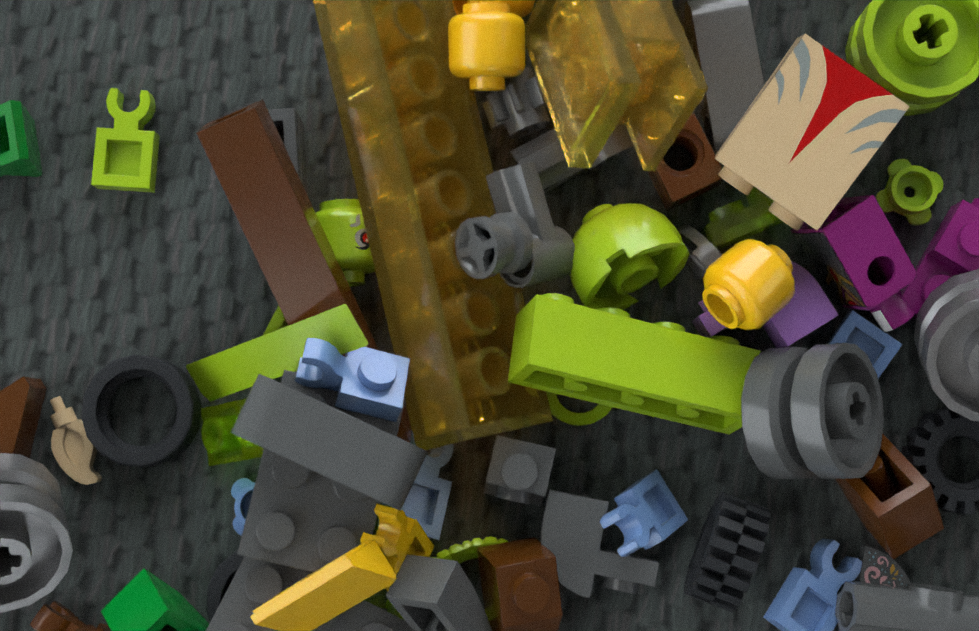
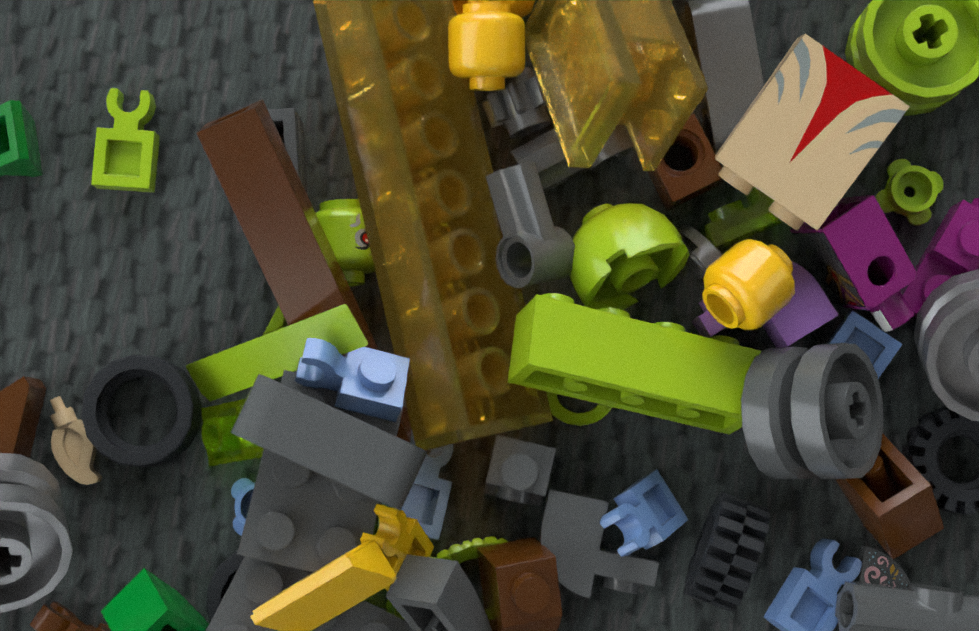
(493, 245): dark grey wheel -> none

